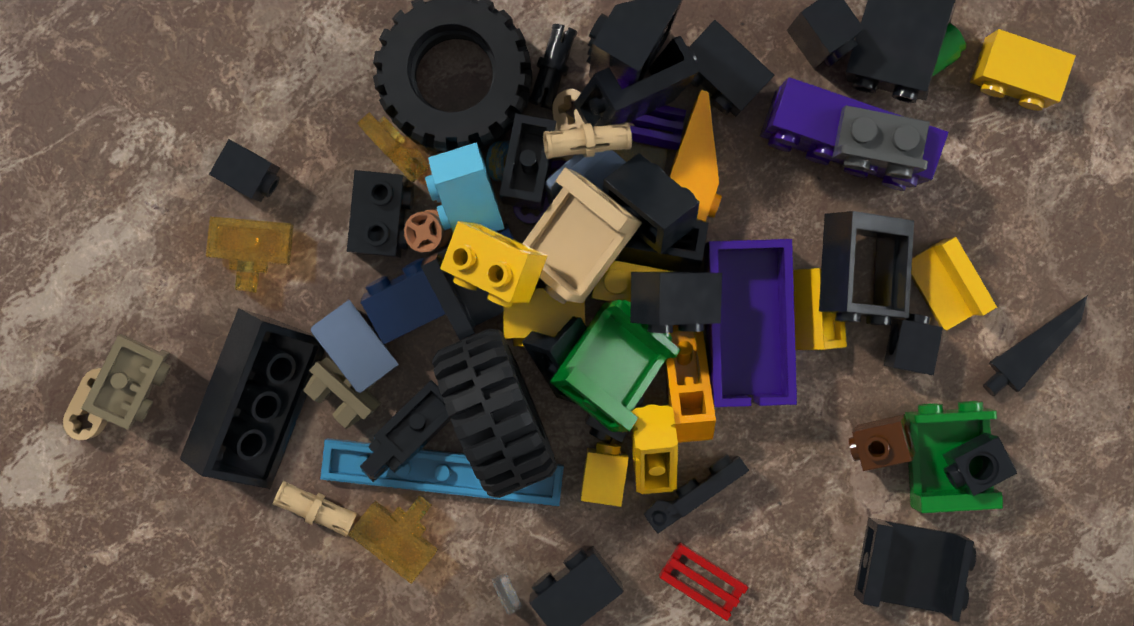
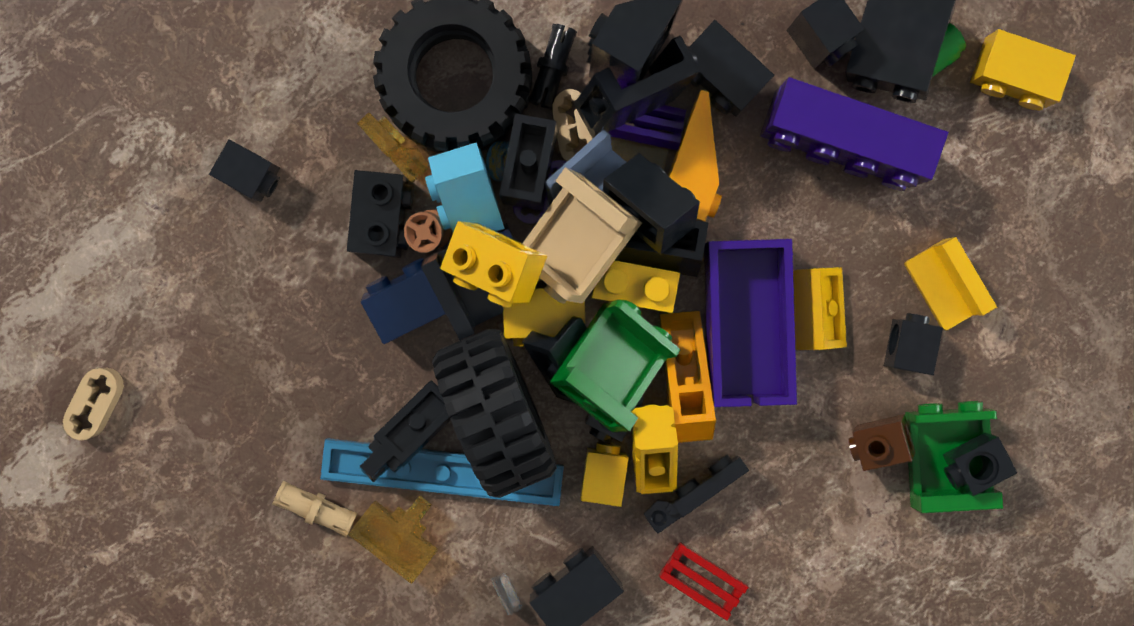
(126, 382): dark tan bracket -> none
(249, 247): clear yellow hinge -> none
(252, 401): black slope -> none
(329, 379): dark tan hips -> none
(354, 347): sand blue panel -> none
(587, 140): tan pin -> none
(675, 299): black brick -> none
(881, 141): dark grey bracket -> none
(891, 267): black window -> none
(915, 568): black panel -> none
(1026, 357): black bar -> none

